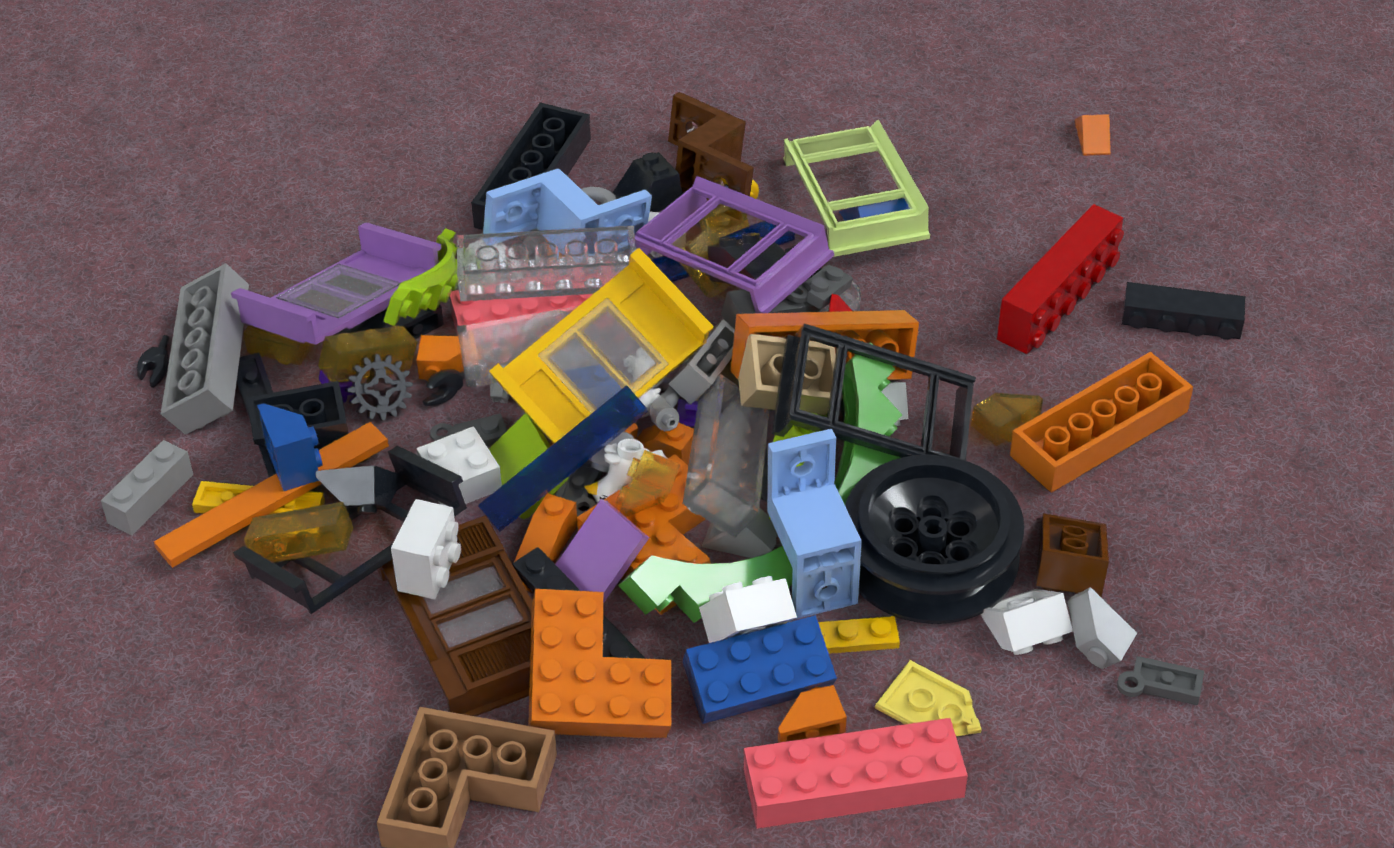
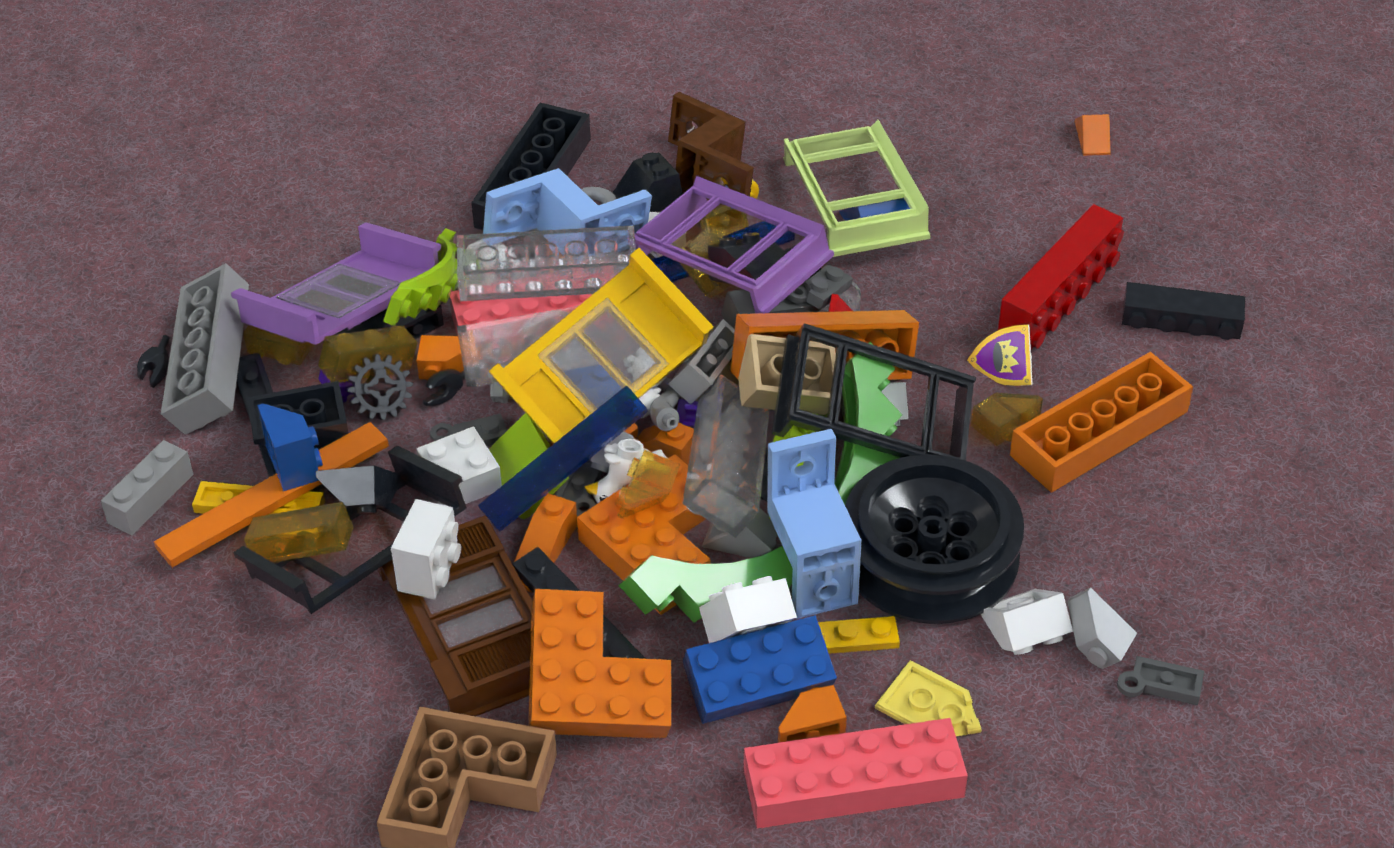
(602, 550): medium lavender tile -> none
(1005, 356): none -> shield
(1072, 555): reddish brown slope -> none

